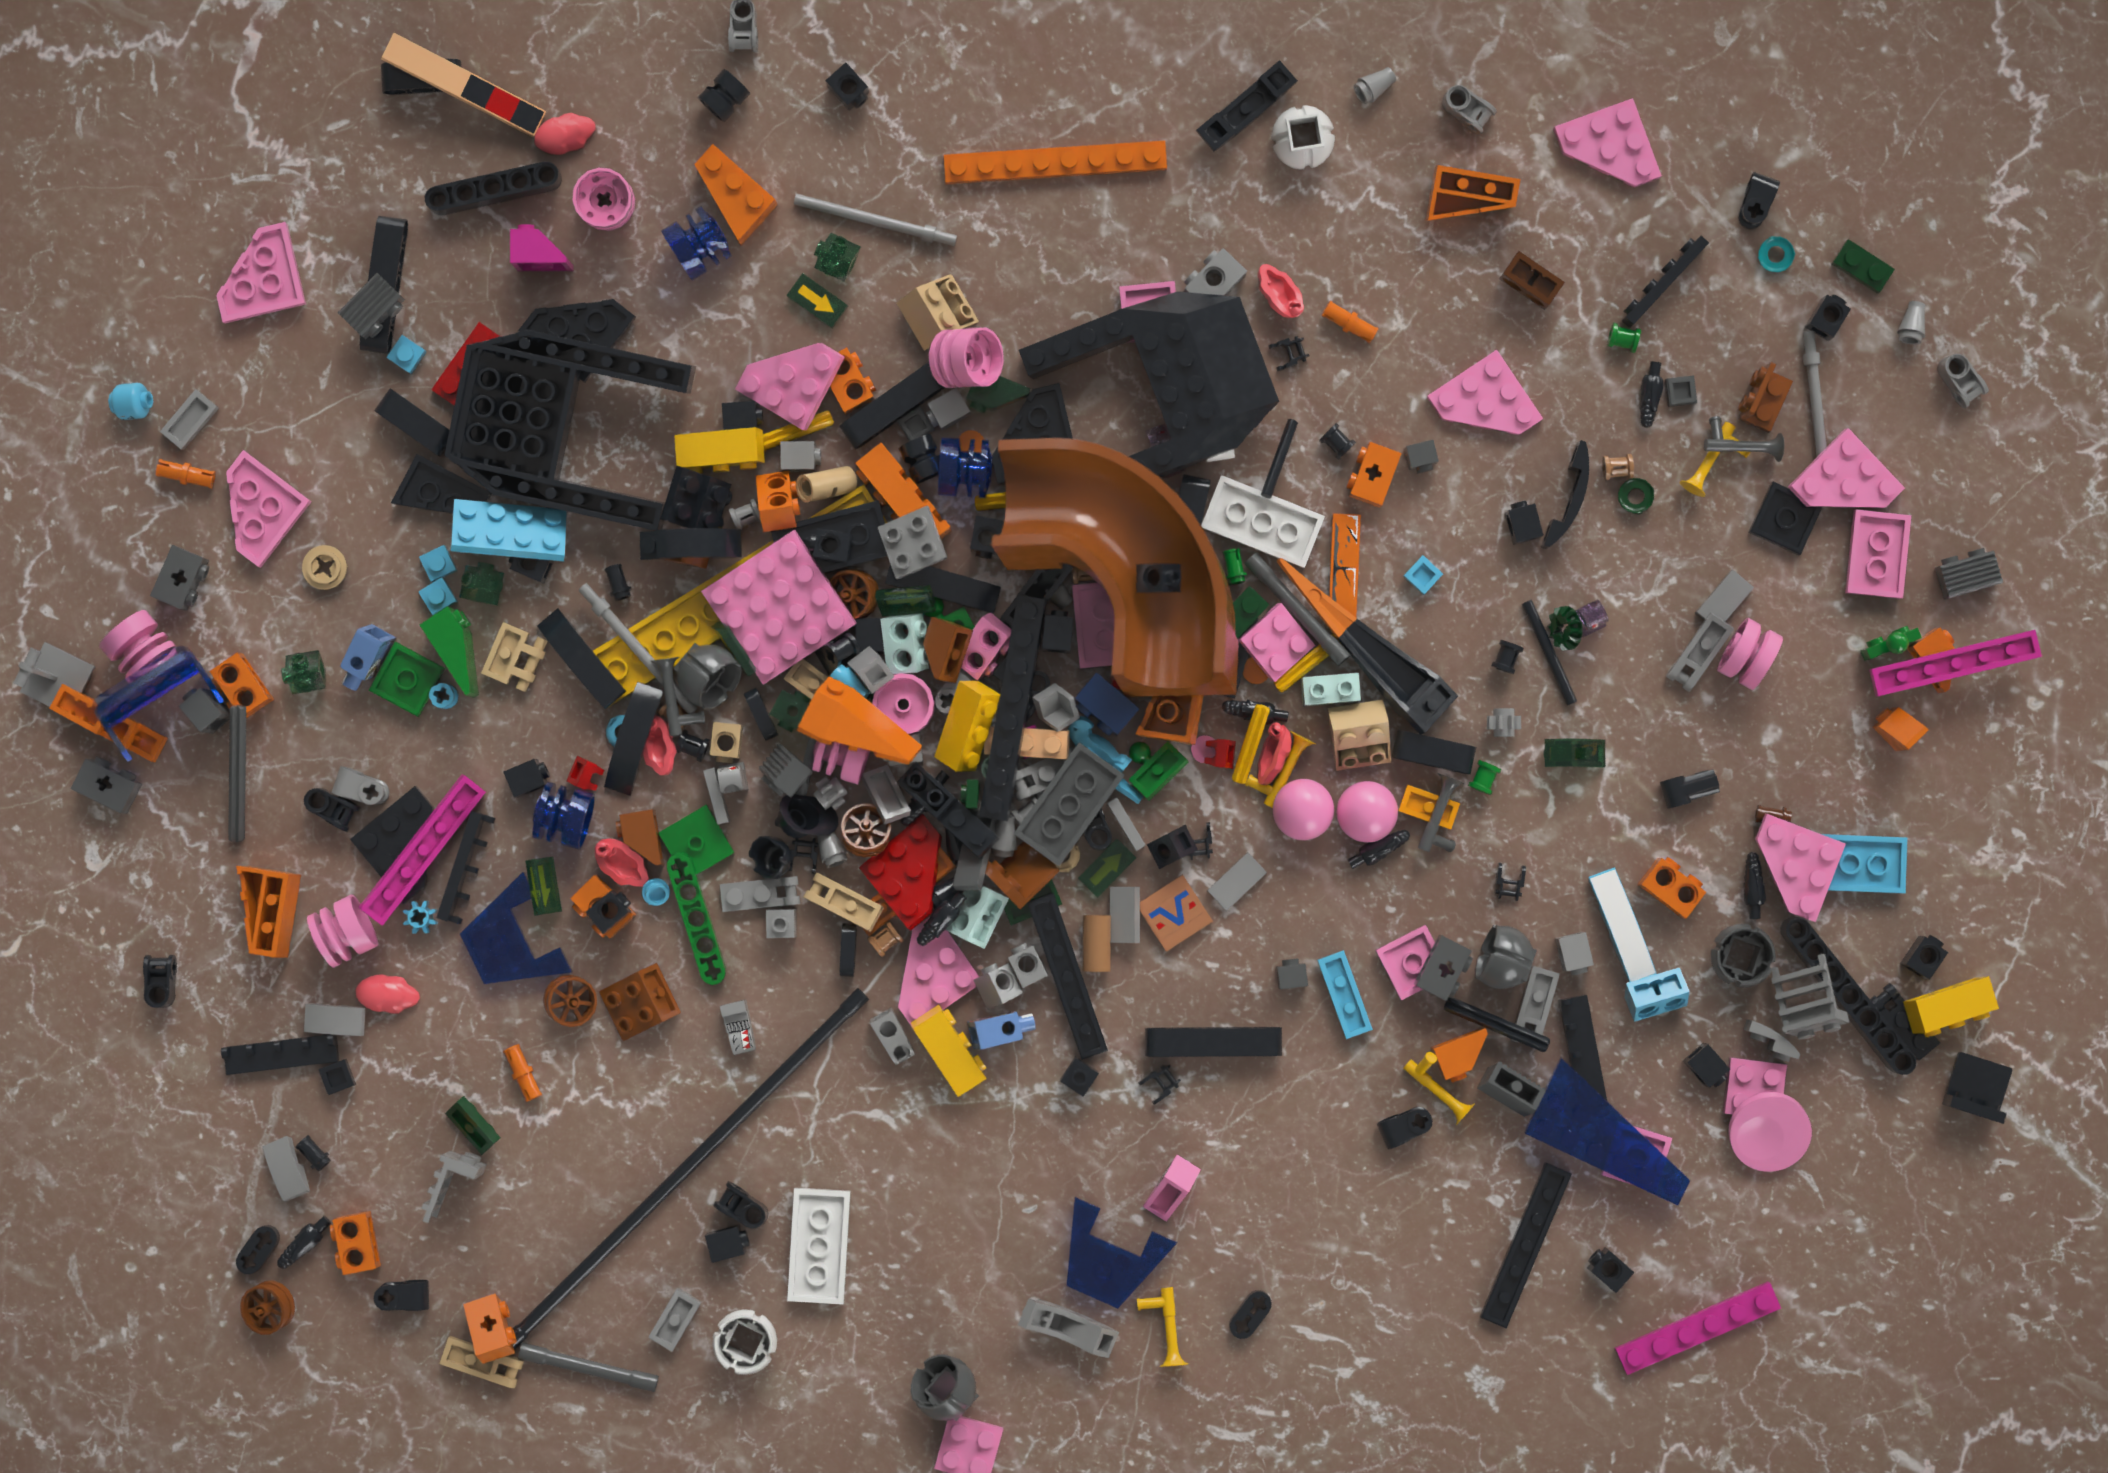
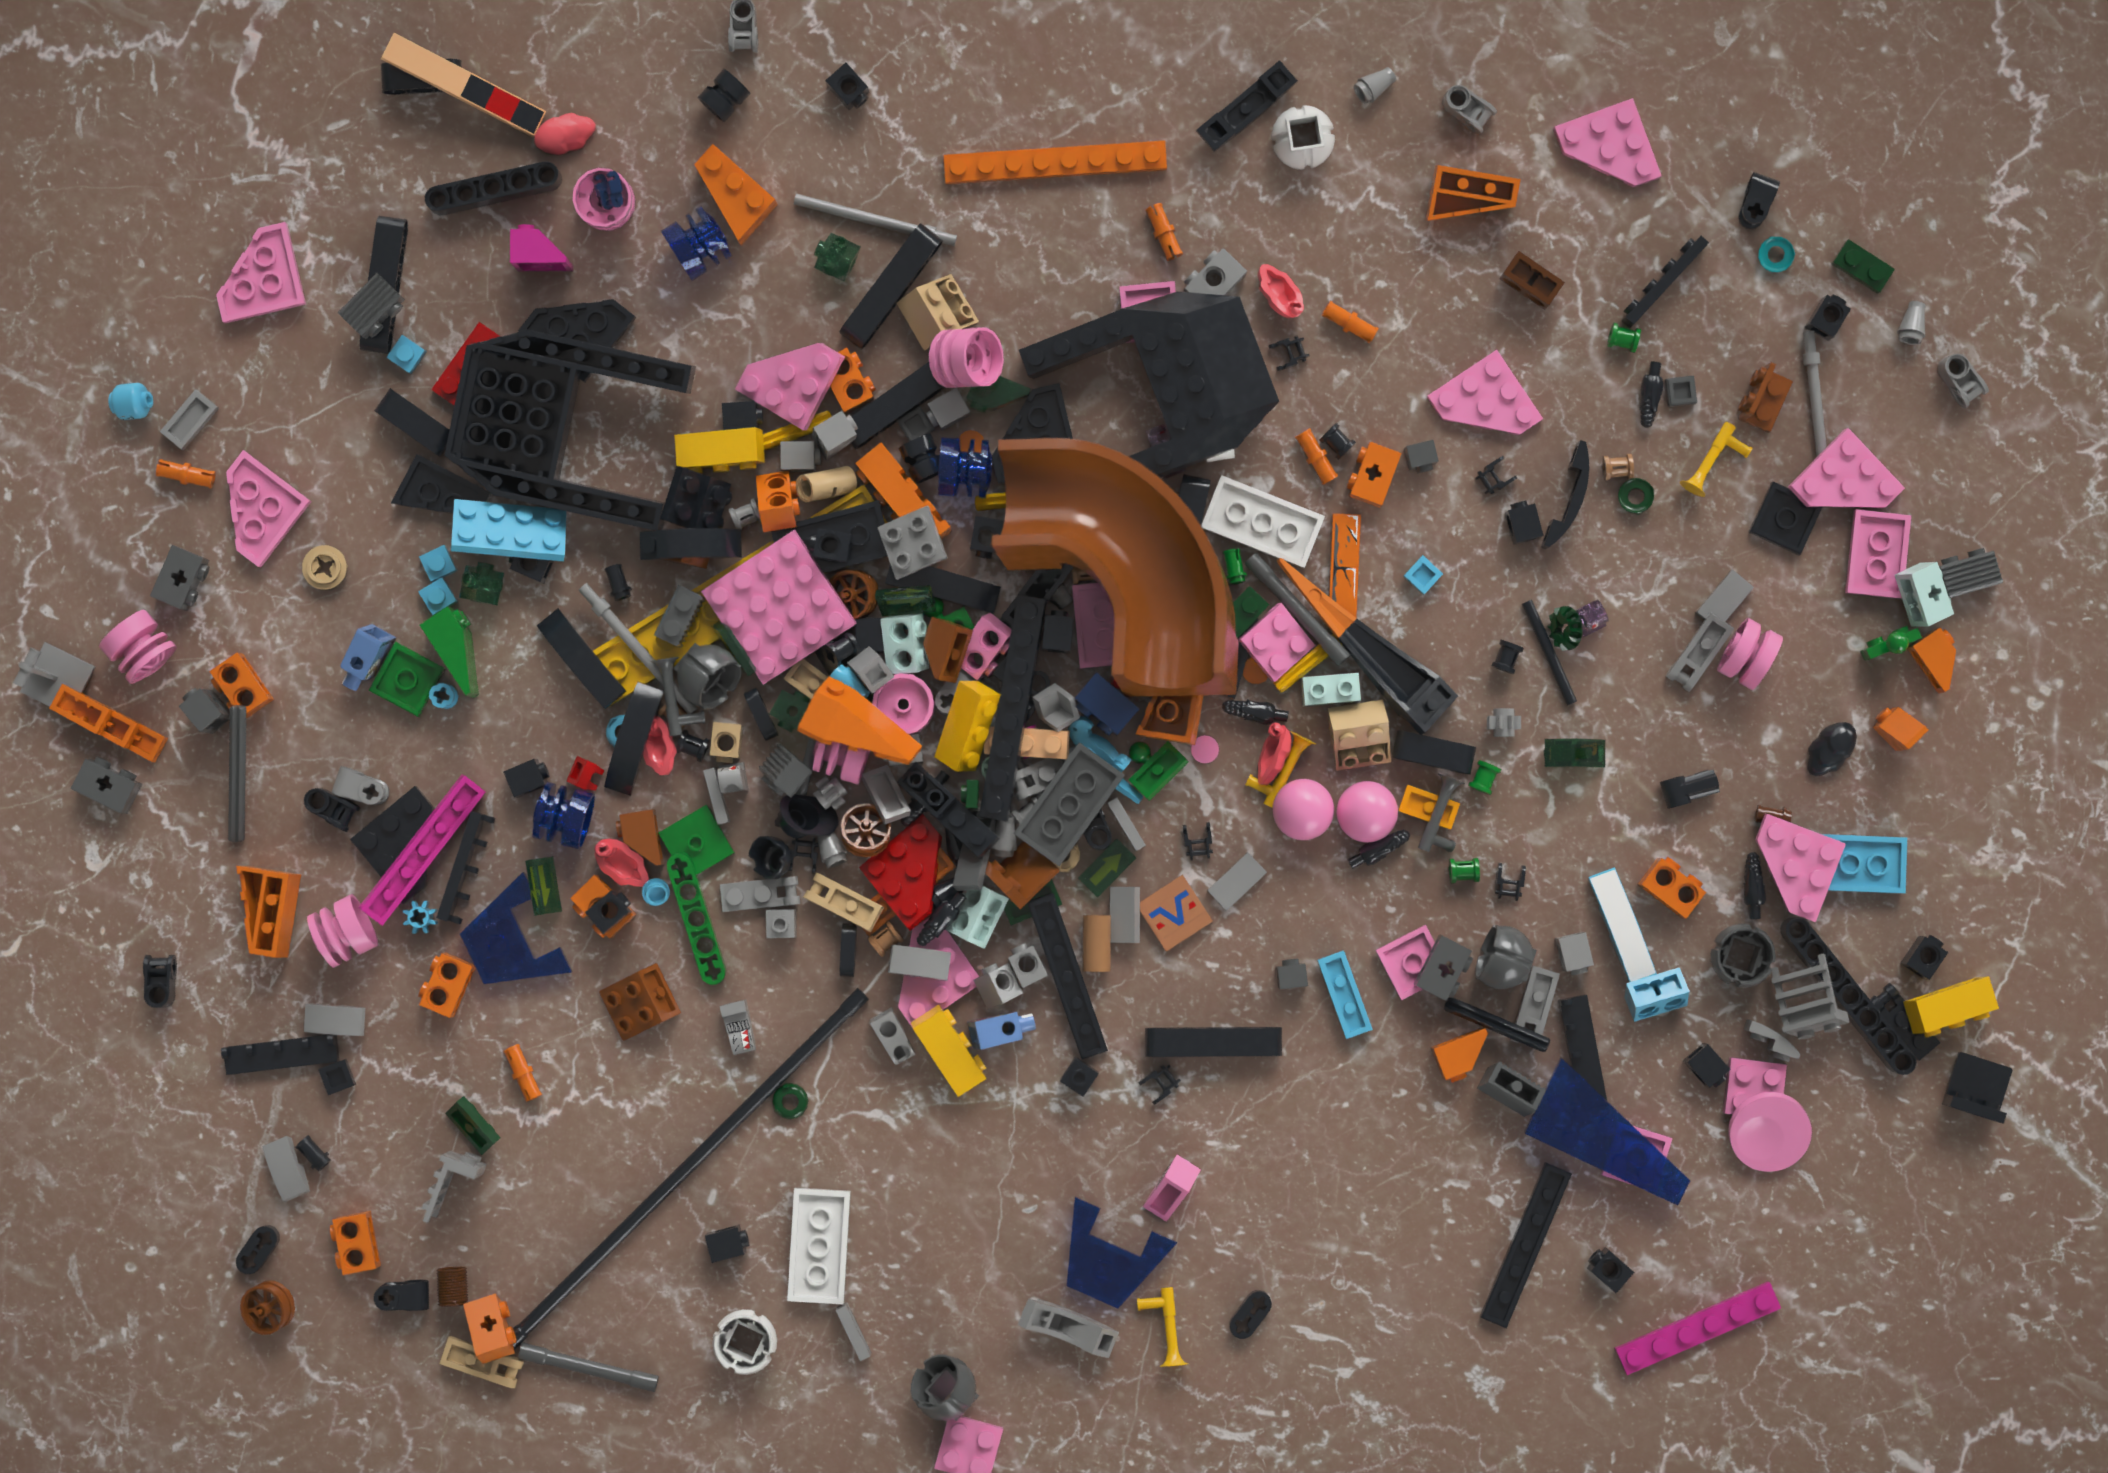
(147, 686): clear blue windscreen -> none
(304, 672): clear green brick -> none
(304, 1241): black piece -> none
(386, 994): coral arm -> none
(452, 1286): none -> reddish brown piece
(453, 988): none -> orange brick
(506, 654): tan plate -> none
(570, 1000): dark orange wheel -> none
(610, 191): none -> dark blue piece
(674, 1319): light grey plate -> none
(679, 616): none -> dark grey brick
(740, 1205): black piece -> none
(790, 1088): none -> dark green piece
(817, 300): clear green tile -> none
(834, 434): none -> light grey slope
(853, 1331): none -> light grey tile
(891, 286): none -> black beam
(919, 962): none -> light grey slope
(1158, 578): black brick -> none
(1164, 231): none -> orange pin
(1172, 847): black brick -> none
(1224, 753): red tile -> none
(1250, 743): yellow axle -> none
(1279, 458): black bar -> none
(1316, 456): none -> orange pin
(1399, 1128): black piece -> none
(1419, 1073): yellow piece -> none
(1464, 870): none -> green bush
(1500, 484): none -> black piece
(1719, 444): dark grey piece -> none
(1831, 748): none -> black arm
(1924, 594): none -> light aqua brick
(1955, 663): dark pink plate -> none

